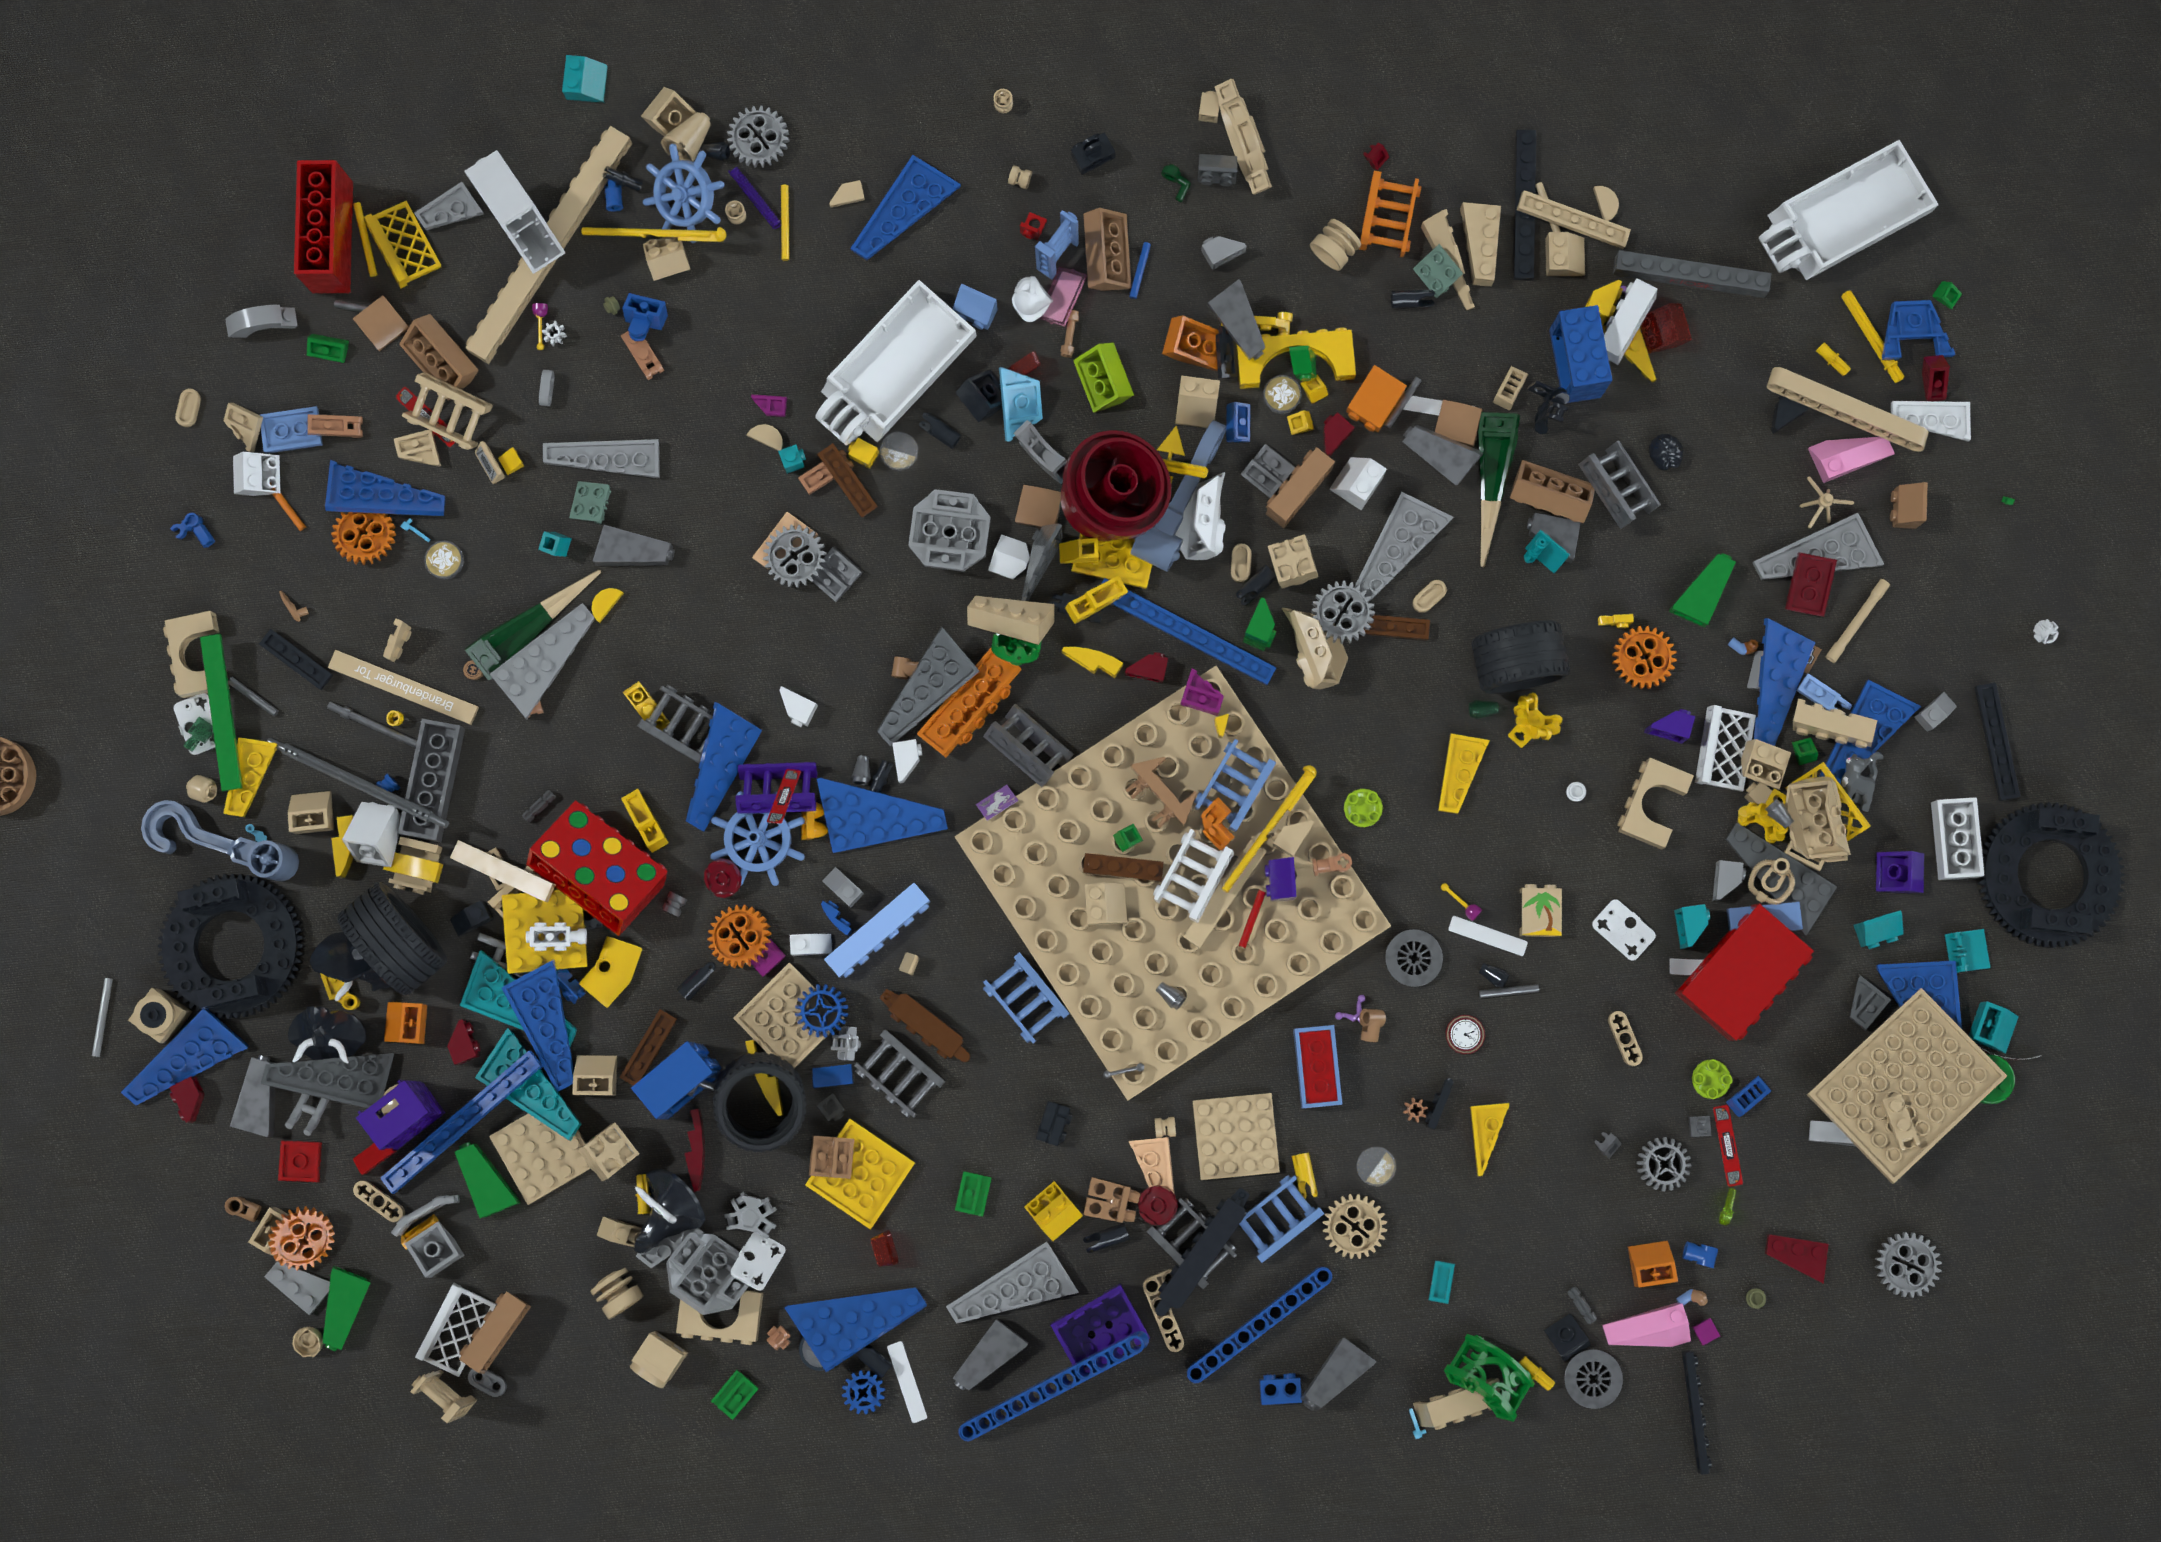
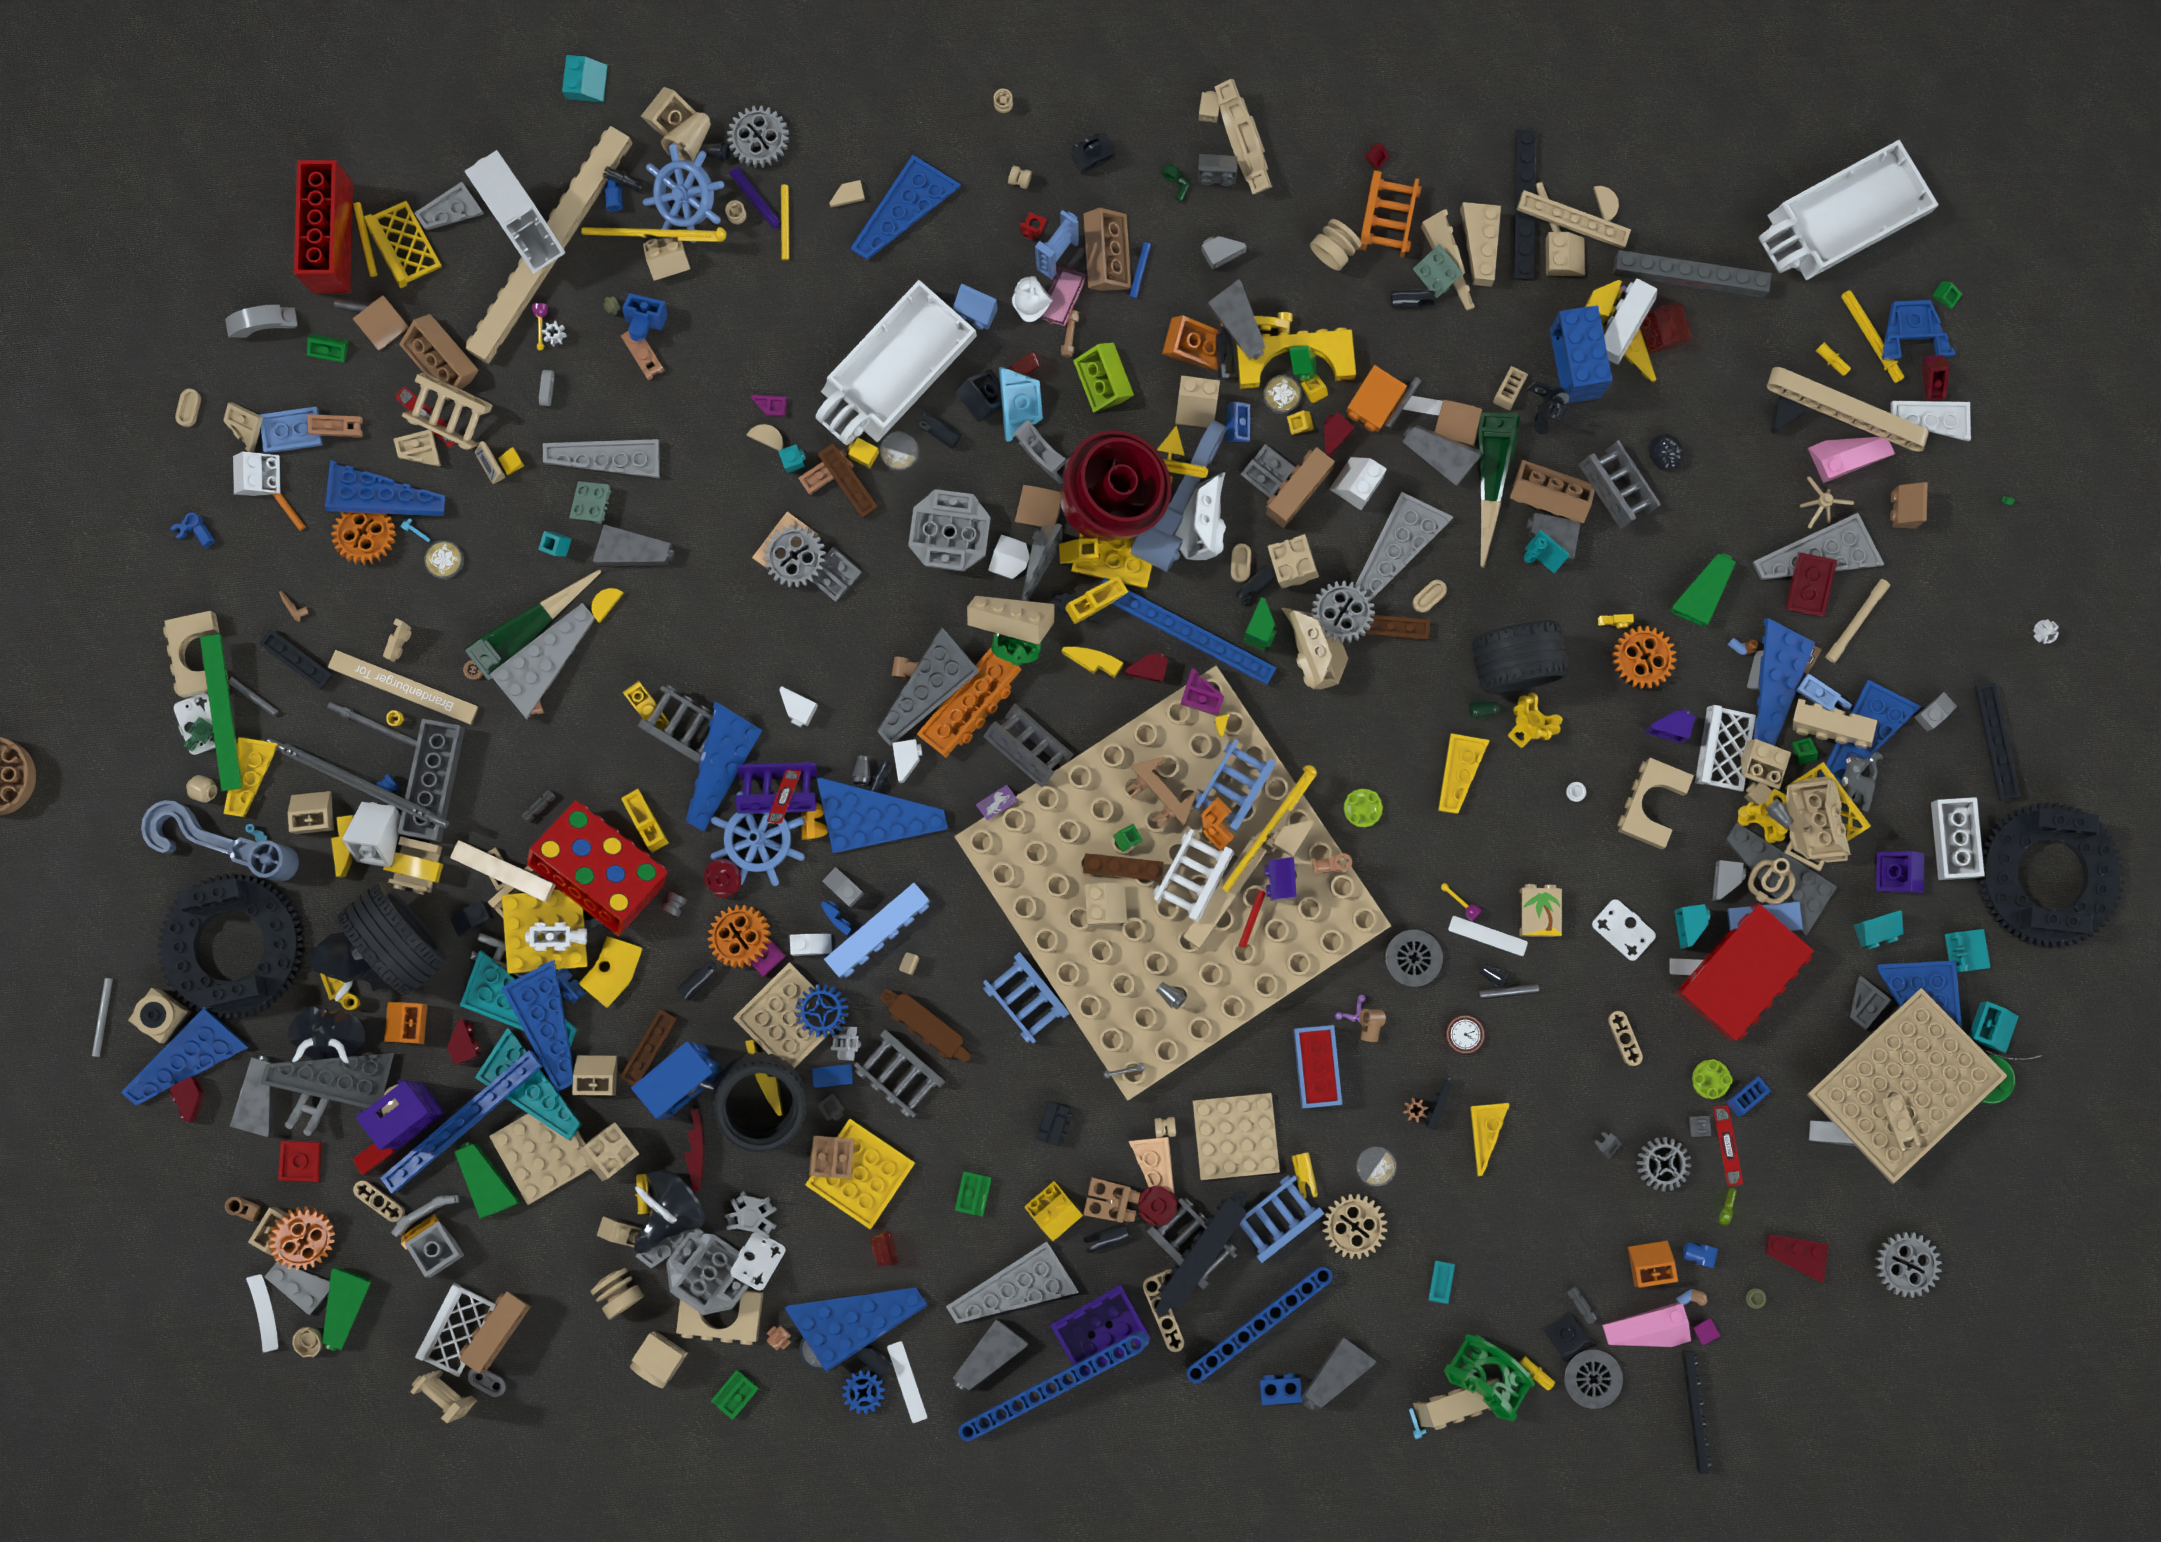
(264, 1312): none -> white sticker

